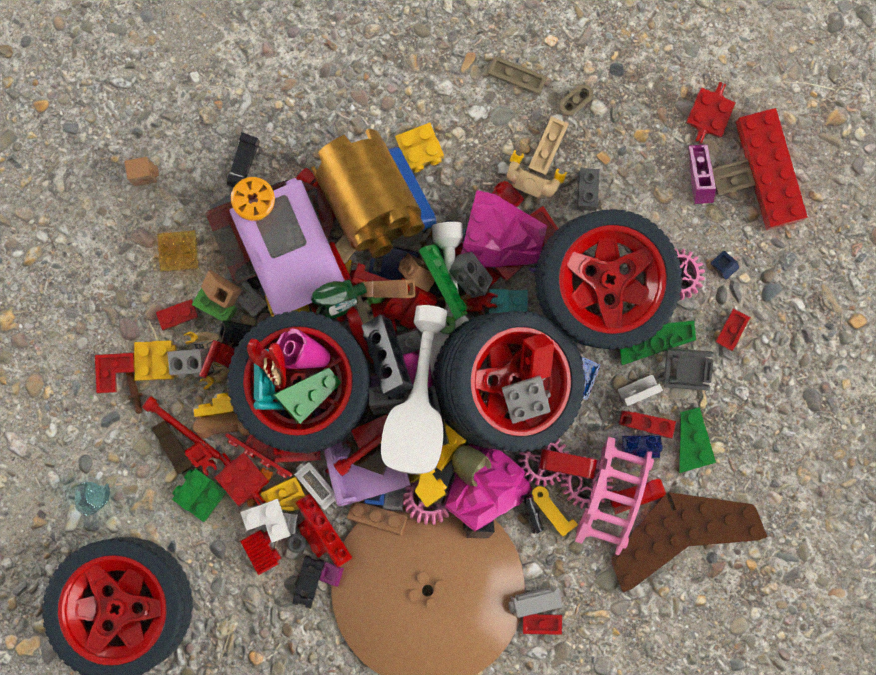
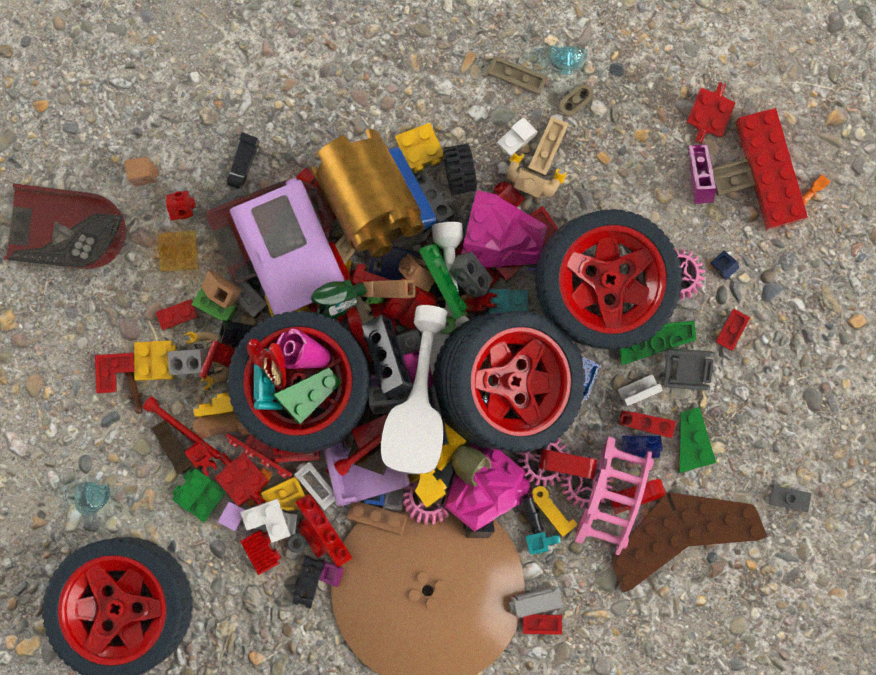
(63, 229): none -> clear smoke windscreen
(180, 205): none -> red brick
(231, 516): none -> lavender panel
(249, 187): light orange wheel -> none
(436, 201): none -> dark grey leg
(460, 169): none -> black tyre
(518, 136): none -> white brick
(526, 399): light grey plate -> none
(537, 356): red brick -> none
(539, 542): none -> teal plate
(567, 58): none -> clear light blue cylinder
(588, 189): dark grey brick -> none
(790, 498): none -> dark grey plate
(819, 184): none -> orange piece

